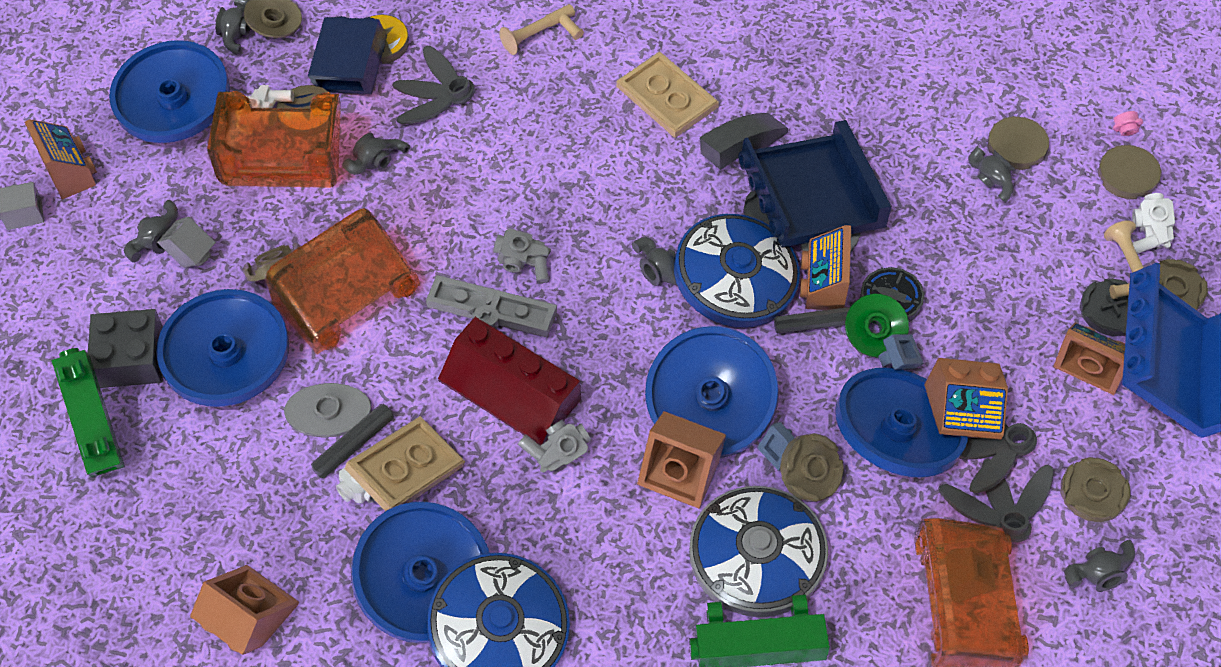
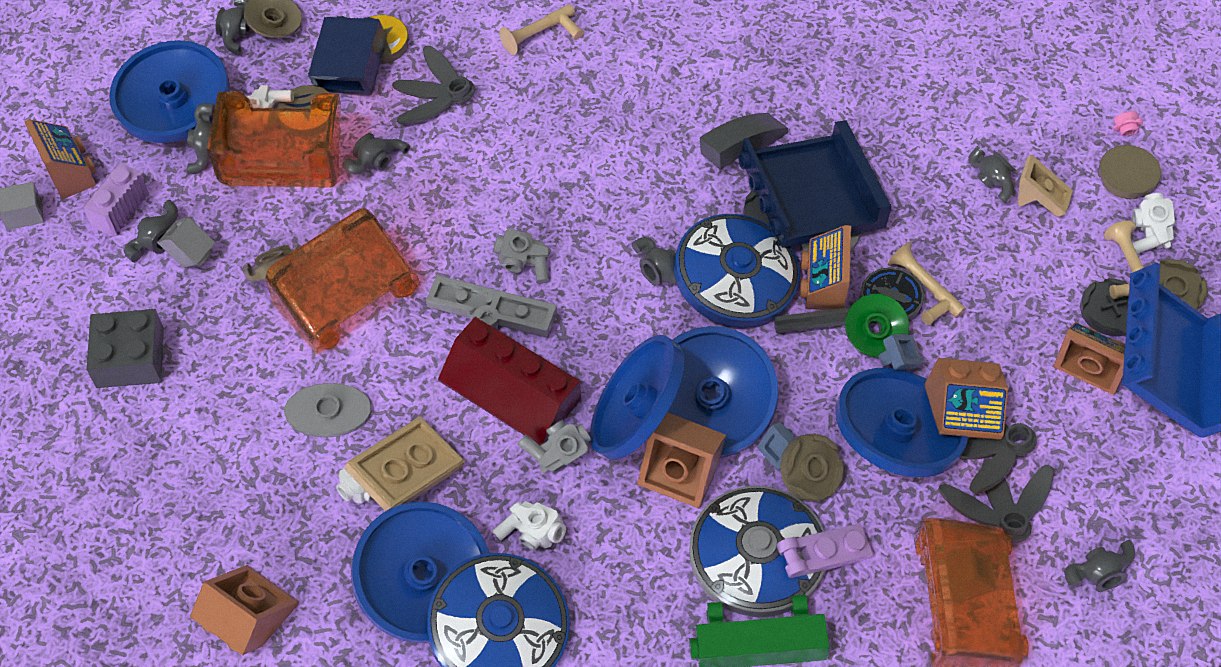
(87, 412): green brick -> none
(116, 199): none -> lavender brick
(199, 137): none -> dark grey piece
(223, 347): blue dish -> none
(352, 441): dark grey axle -> none
(535, 522): none -> white piece
(637, 397): none -> blue dish
(667, 94): tan tile -> none
(825, 550): none -> lavender plate
(947, 301): none -> tan piece
(1019, 141): dark tan tile -> none
(1044, 186): none -> tan slope
(1088, 497): dark tan tile -> none

